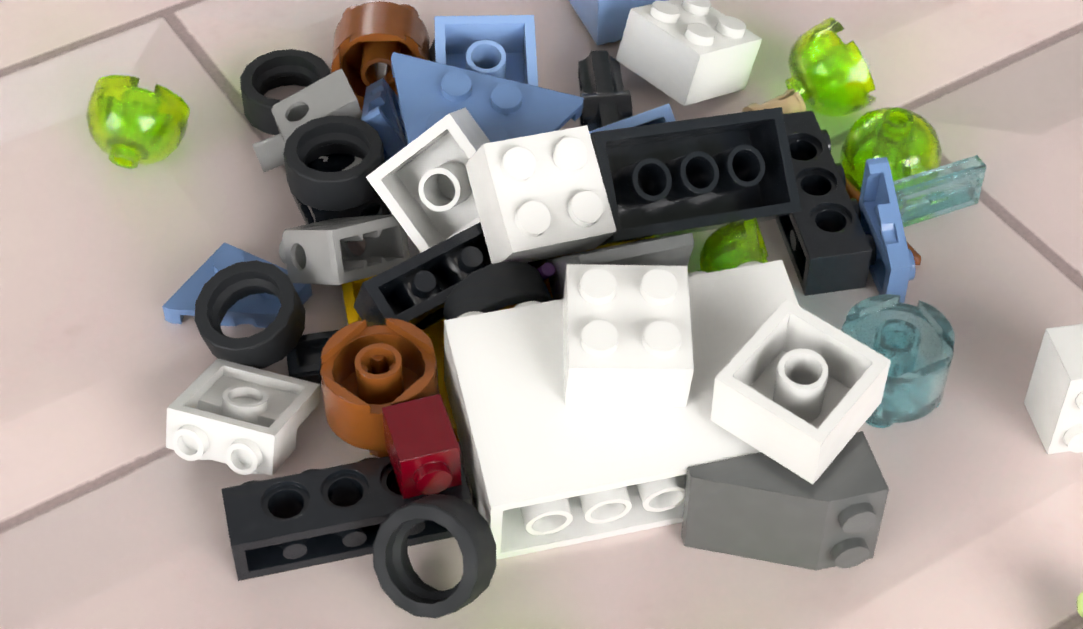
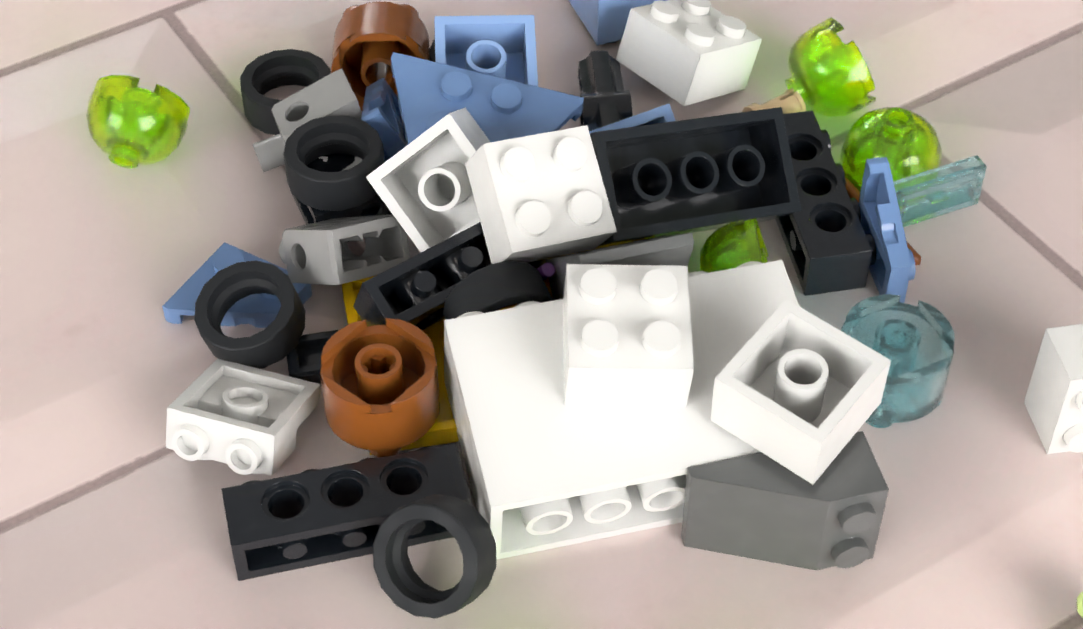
(422, 446): dark red brick -> none

